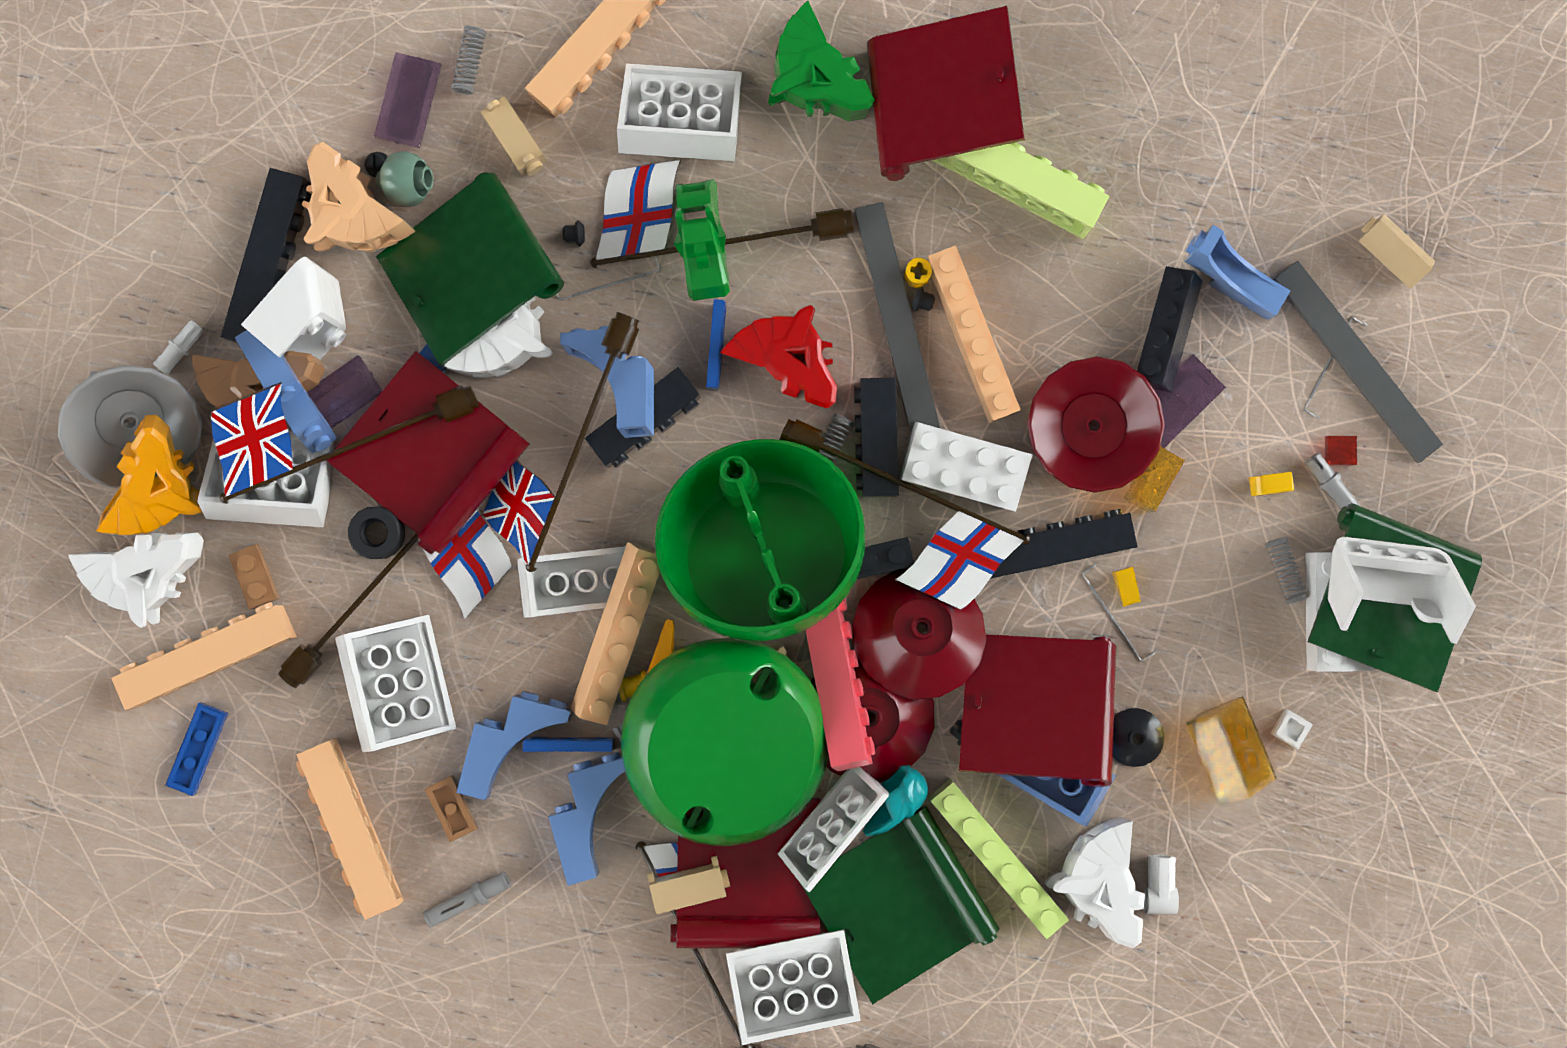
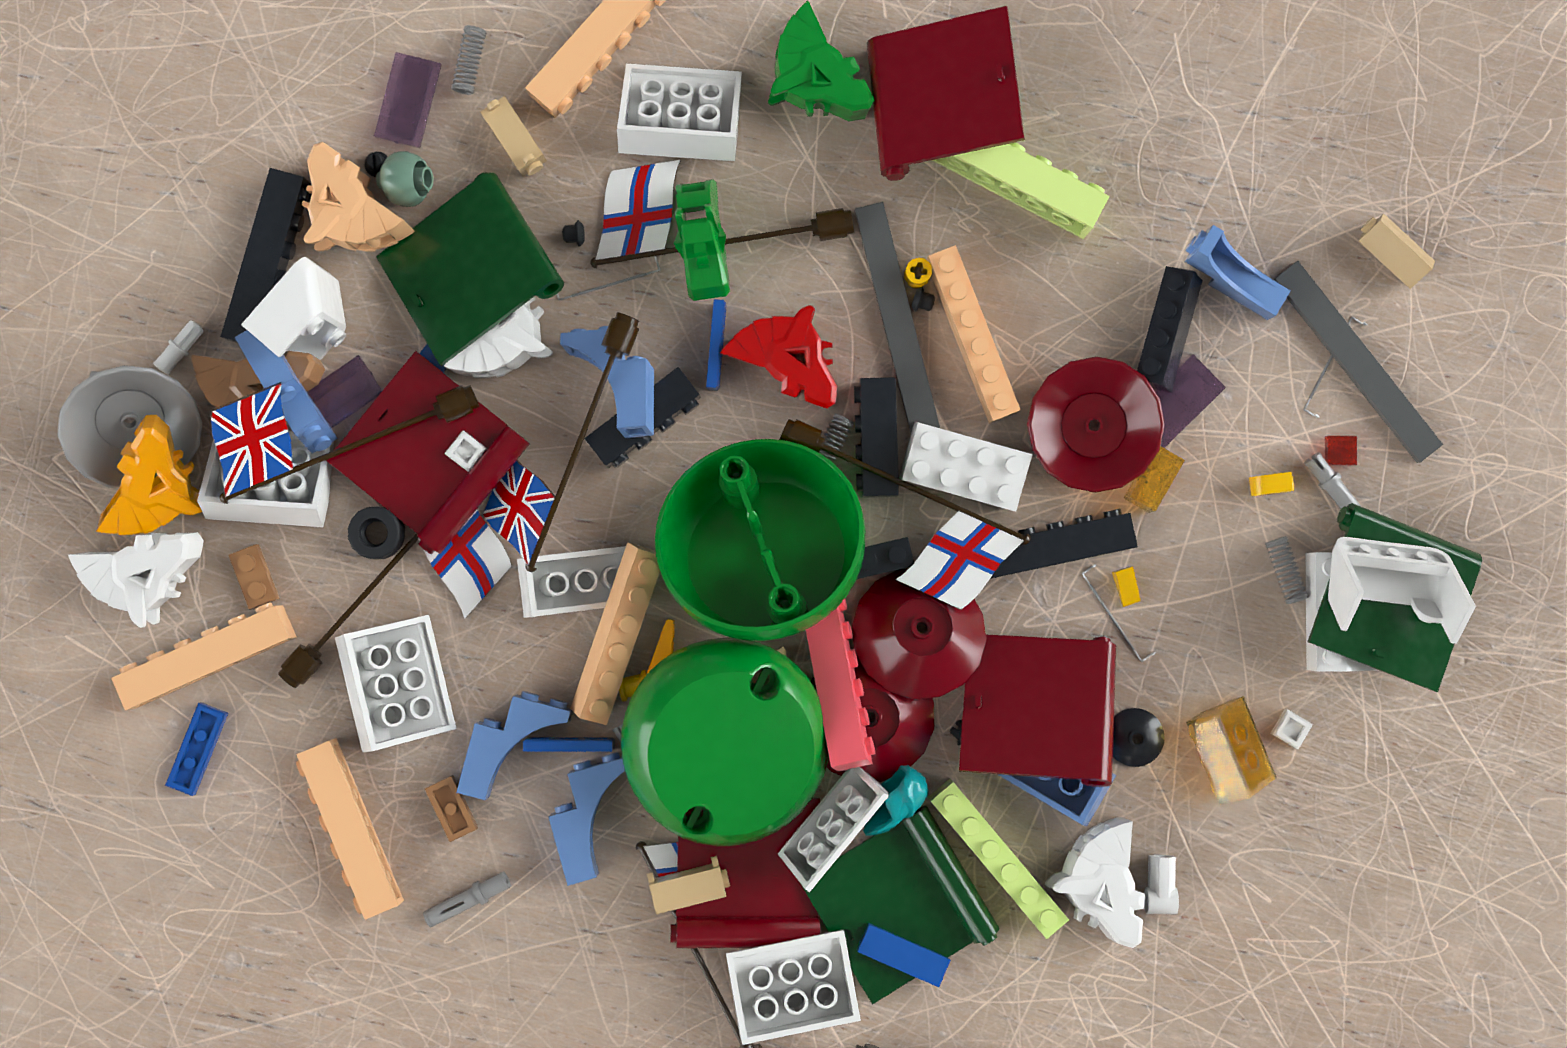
(466, 451): none -> white tile
(903, 955): none -> blue tile

